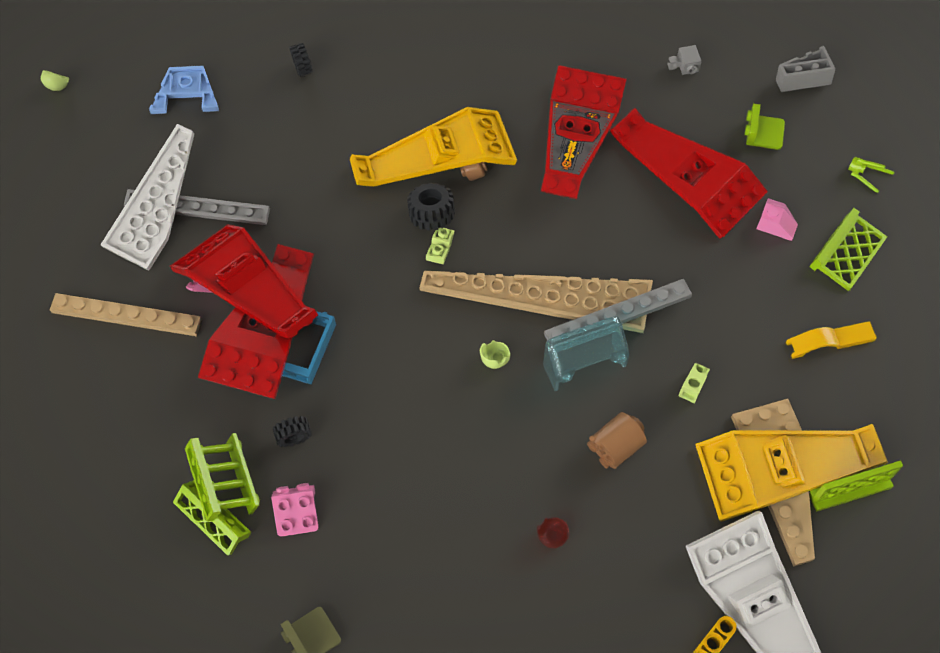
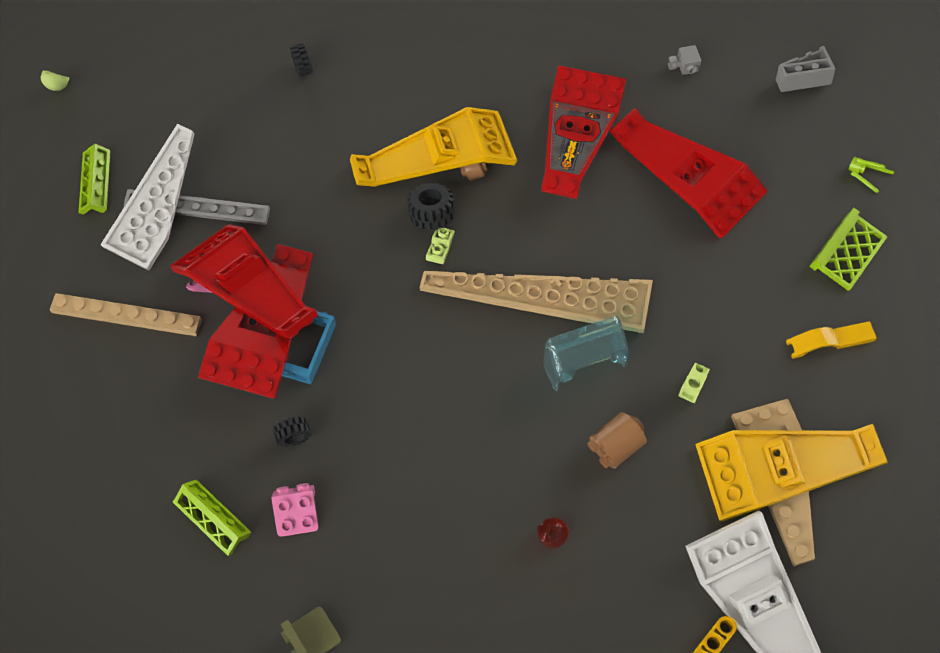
(94, 179): none -> lime fence
(184, 83): light blue wing -> none
(206, 487): lime fence -> none
(494, 354): yellowish green hair -> none
(630, 308): light grey plate -> none
(763, 130): lime bracket -> none
(777, 220): bright pink slope -> none
(854, 486): lime fence -> none

